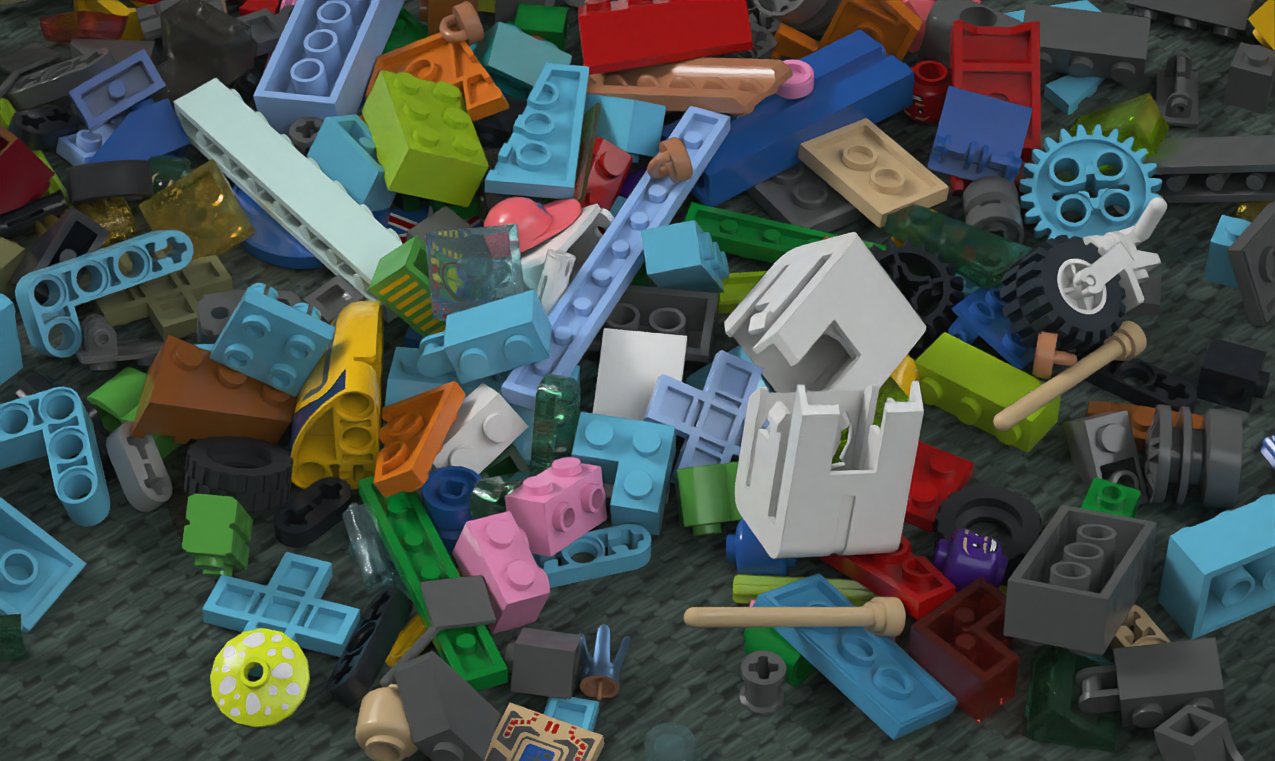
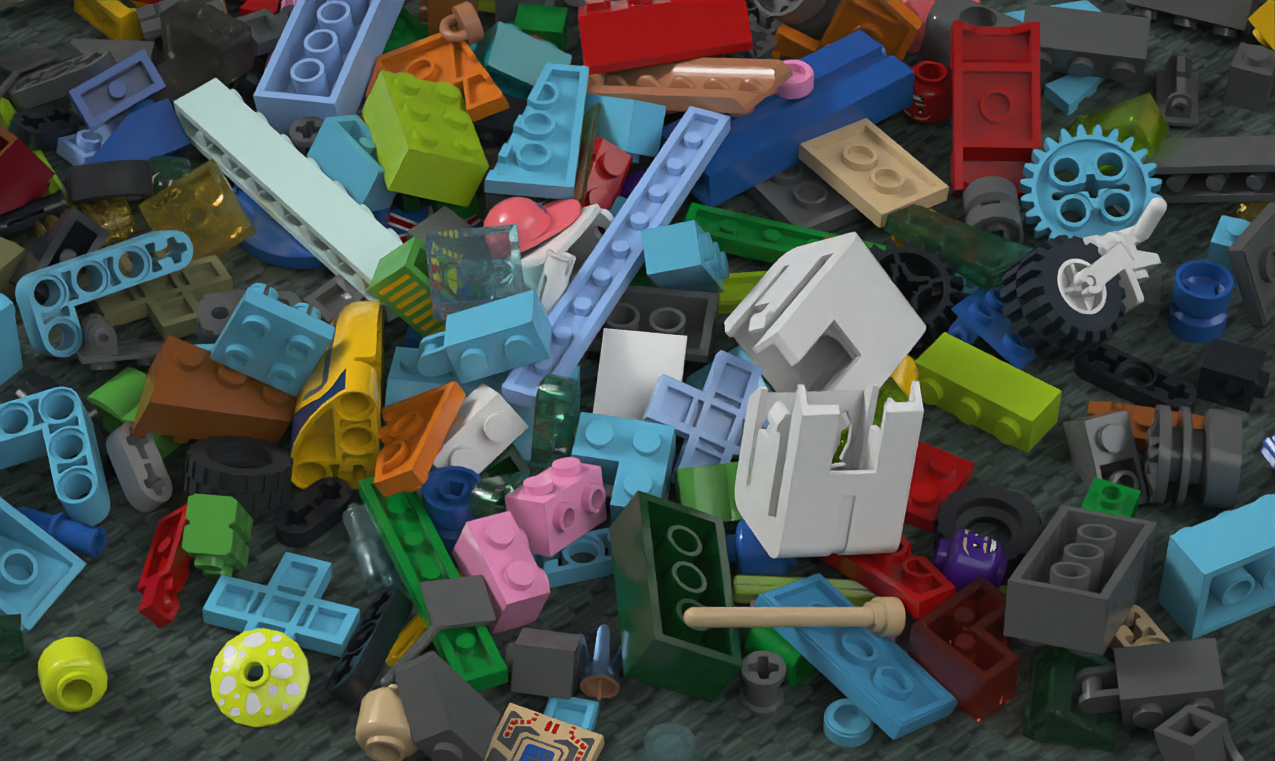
(70, 533): none -> blue axle
(72, 674): none -> neon yellow head
(82, 25): clear red piece -> none
(165, 570): none -> red hinge
(662, 566): none -> dark green brick
(675, 161): nougat tile -> none
(847, 724): none -> medium azure tile
(979, 136): blue hinge -> none
(1047, 356): nougat tile -> none
(1121, 346): tan piece -> none
(1200, 301): none -> blue wheel

